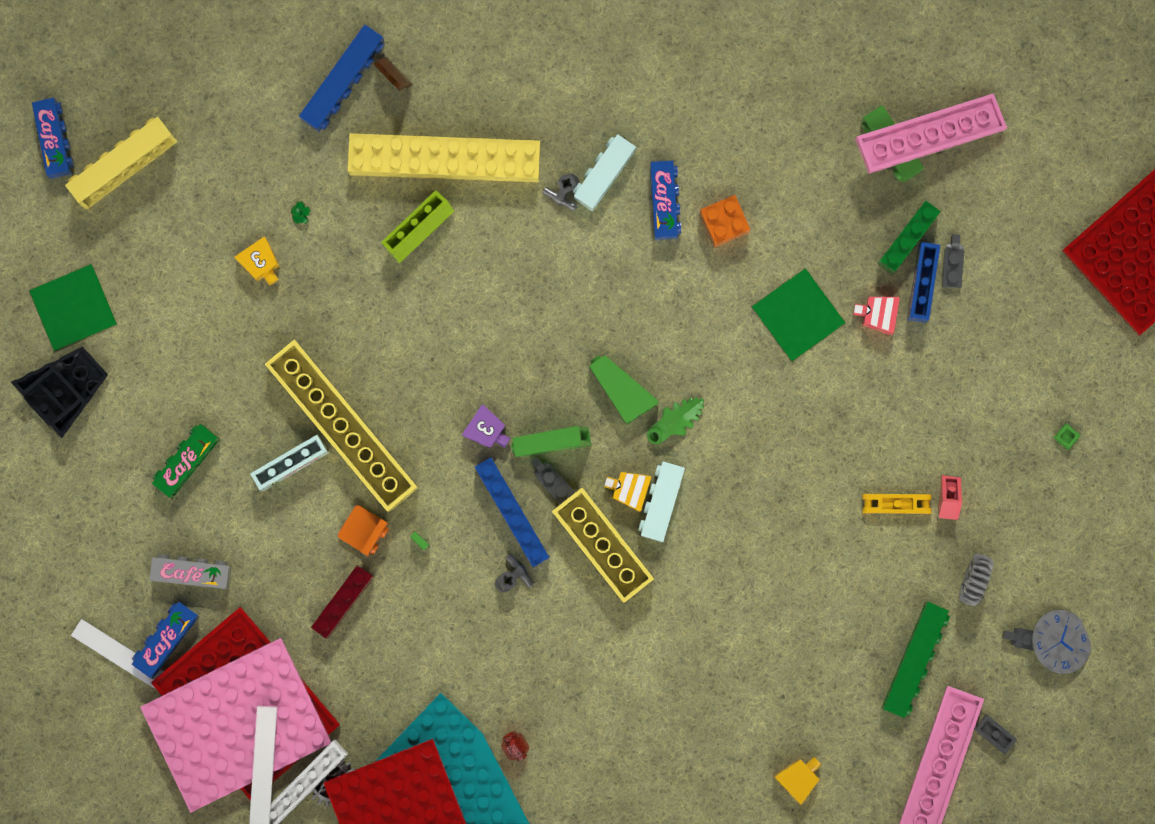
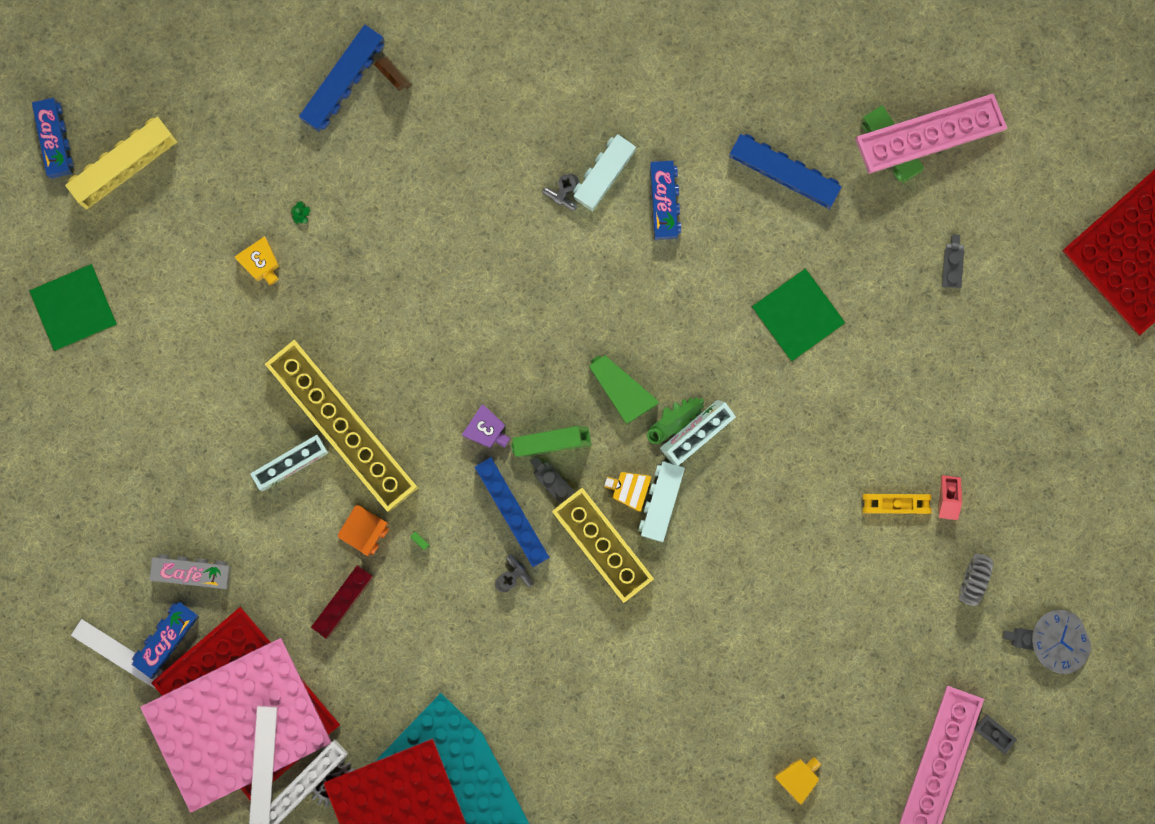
(62, 388): black wedge -> none
(185, 461): green brick -> none
(417, 226): lime brick -> none
(444, 157): light yellow brick -> none
(515, 746): clear red head -> none
(697, 432): none -> light aqua brick
(724, 221): orange brick -> none
(785, 171): none -> blue brick
(879, 313): torso -> none
(909, 237): green brick -> none
(915, 659): green brick -> none
(923, 282): blue brick -> none
(1066, 436): bright green tile -> none

